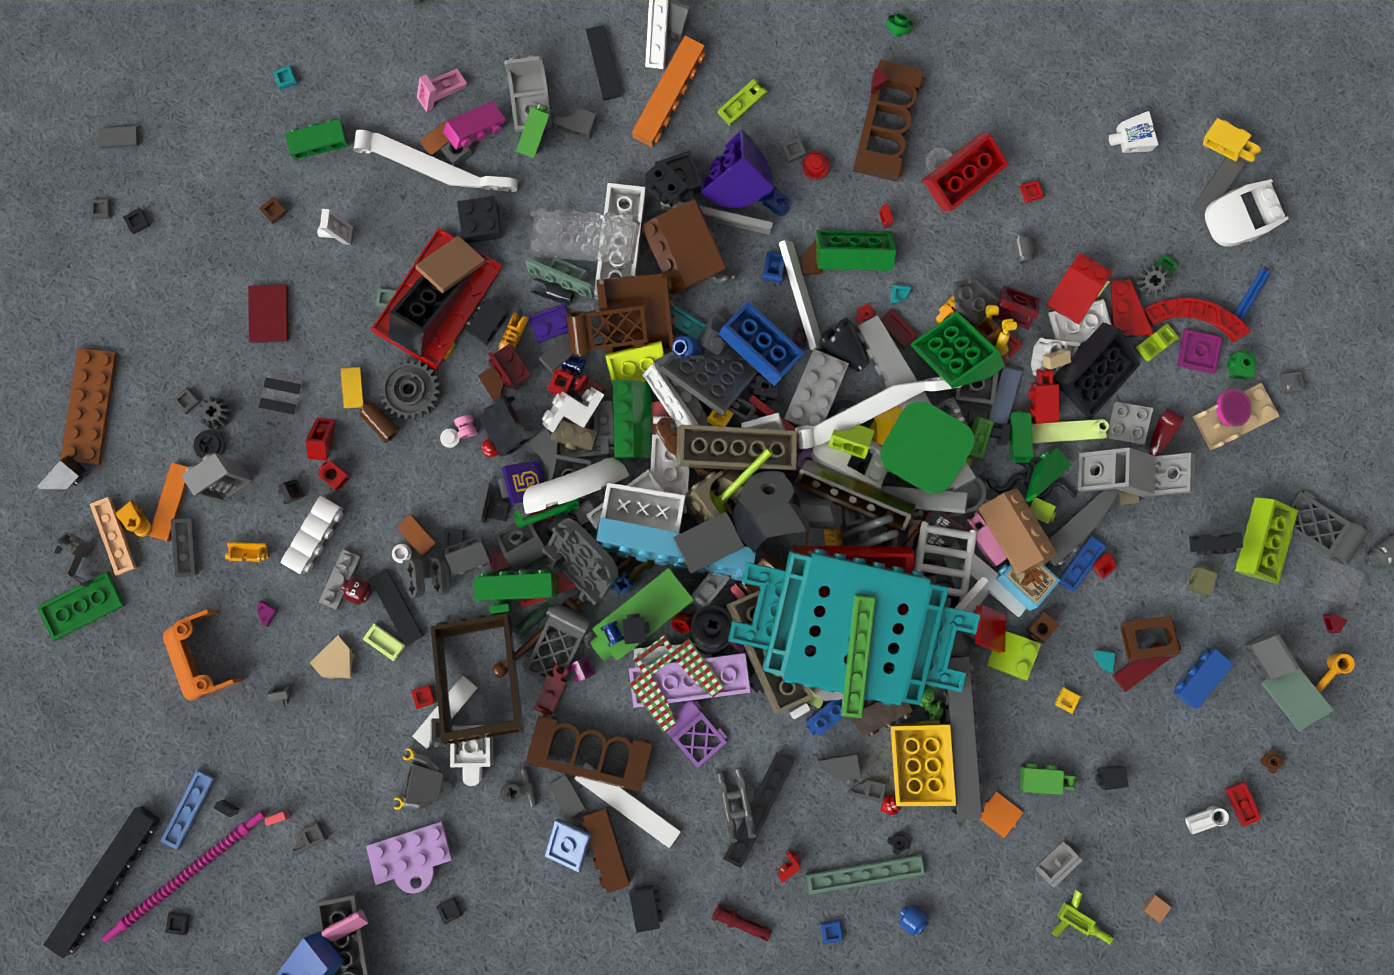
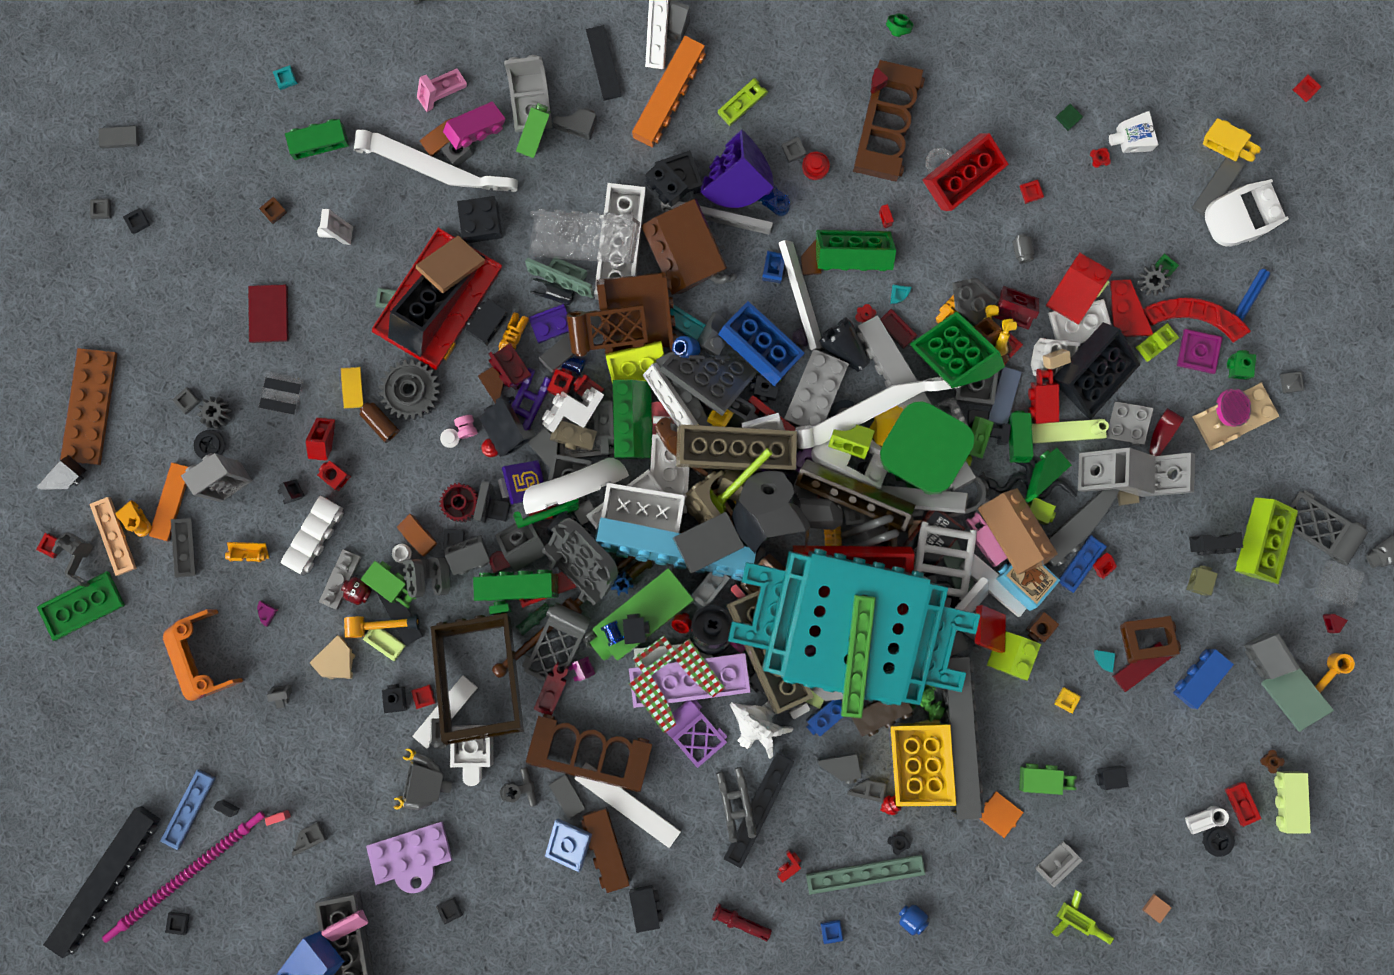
(47, 544): none -> red tile
(356, 626): none -> light orange piece
(387, 583): none -> bright green brick
(394, 699): none -> black brick
(451, 498): none -> dark red brick
(538, 399): none -> dark purple piece
(757, 724): none -> white piece
(1069, 117): none -> dark green tile
(1103, 152): none -> red plate
(1225, 846): none -> black gear
(1292, 802): none -> yellowish green brick
(1306, 88): none -> red plate

